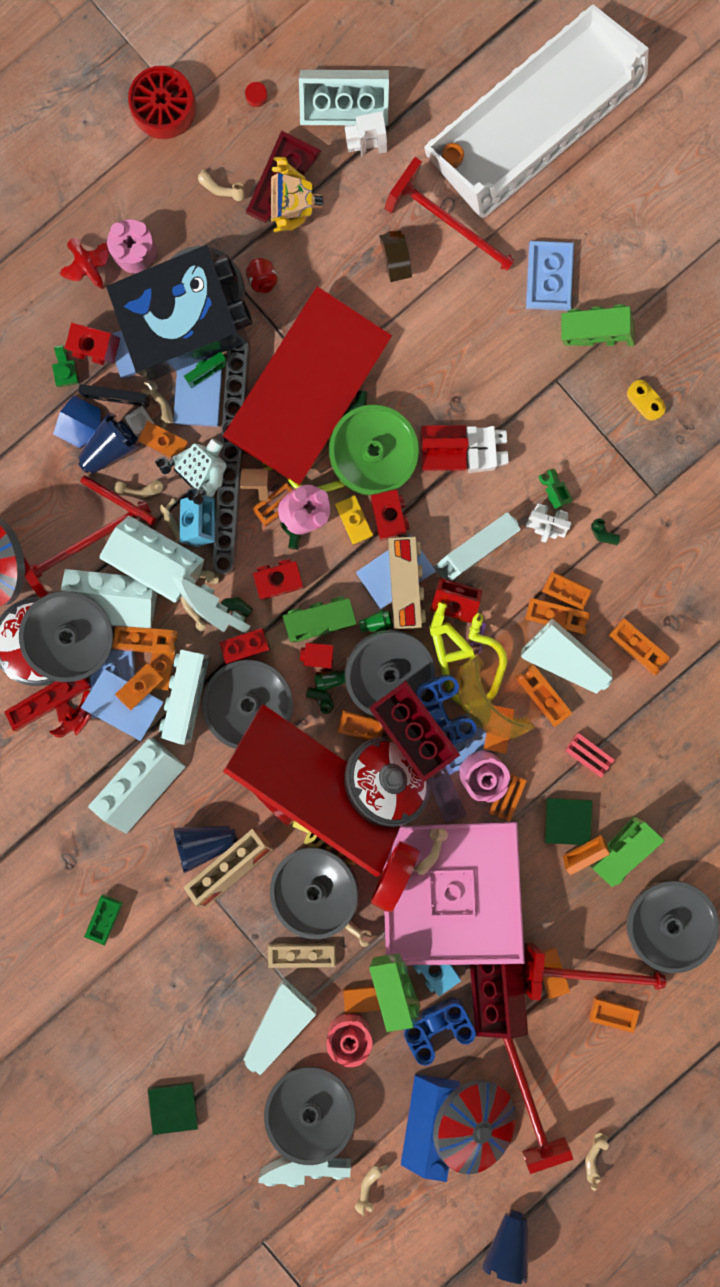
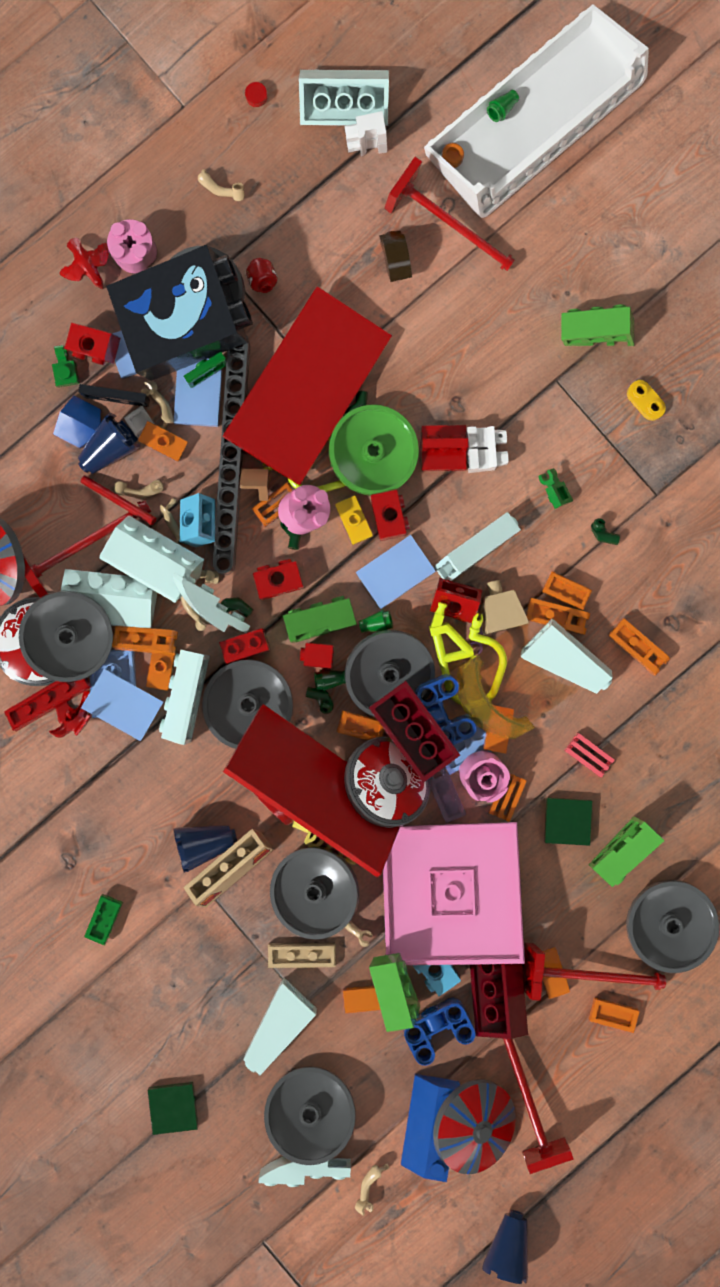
(137, 786): light aqua slope -> none
(138, 687): orange plate -> none
(173, 80): red piece -> none
(198, 468): light aqua torso -> none
(291, 197): torso -> none
(299, 156): dark red wing -> none
(340, 1049): coral brick -> none
(395, 876): red piece -> none
(405, 583): tan brick -> none
(438, 836): tan piece -> none
(501, 106): none -> green cone
(501, 610): none -> tan torso
(544, 696): orange plate -> none
(548, 525): white hips -> none
(549, 275): light blue tile -> none
(585, 855): orange tile -> none
(599, 1142): tan piece -> none

